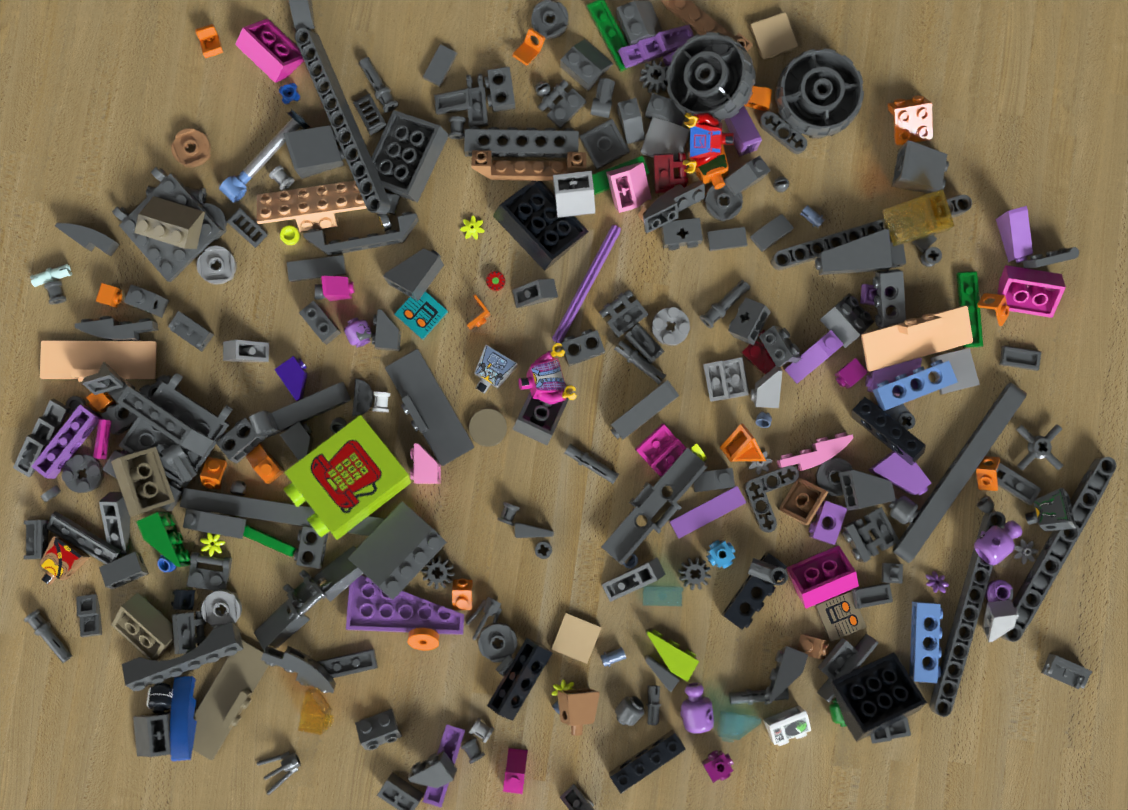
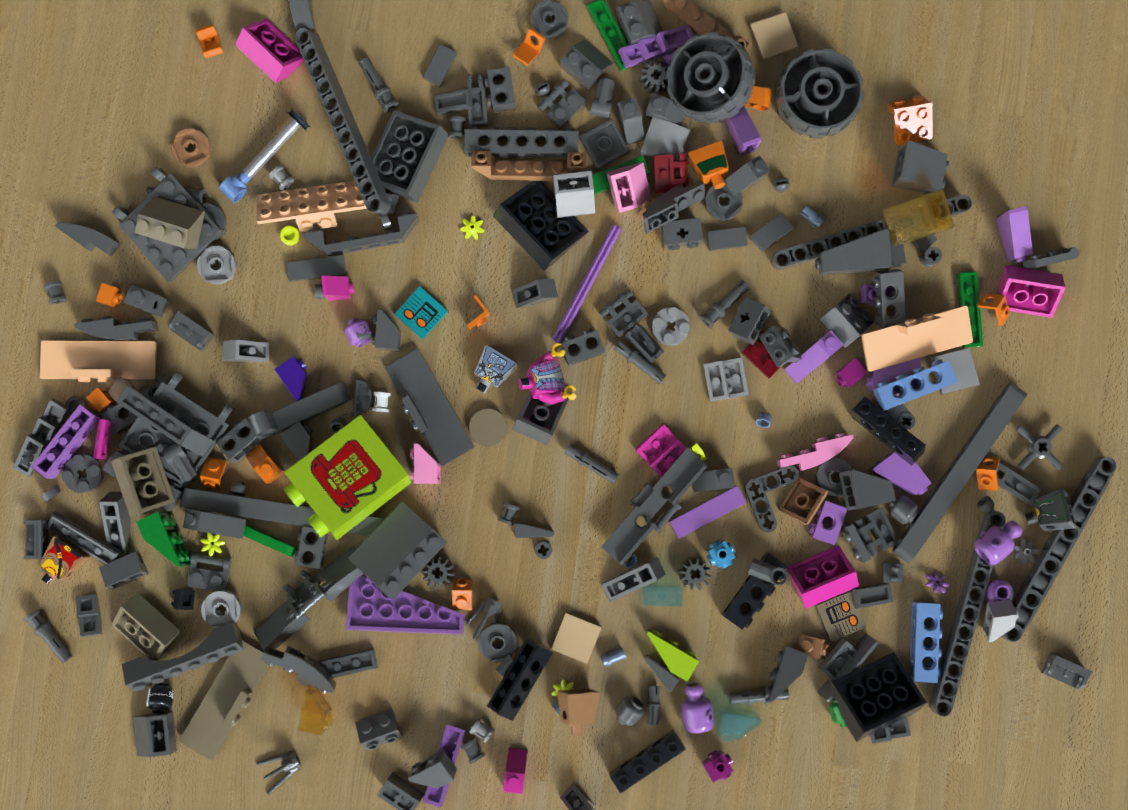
(51, 275): light aqua pin -> none
(103, 381): dark grey slope -> none
(165, 565): blue plate -> none
(181, 718): blue slope -> none
(184, 631): dark grey plate -> none
(236, 216): dark grey slope -> none
(284, 90): blue plate -> none
(314, 150): dark grey slope -> none
(319, 322): dark grey brick -> none
(376, 127): dark grey slope -> none
(415, 273): dark grey slope -> none
(423, 639): orange piece -> none
(495, 281): red tile -> none
(644, 410): dark grey slope -> none
(705, 139): torso -> none
(742, 446): orange slope -> none
(758, 466): light grey plant -> none
(768, 389): light grey slope -> none
(787, 725): white slope -> none
(797, 136): dark grey beam -> none
(1020, 358): dark grey tile -> none

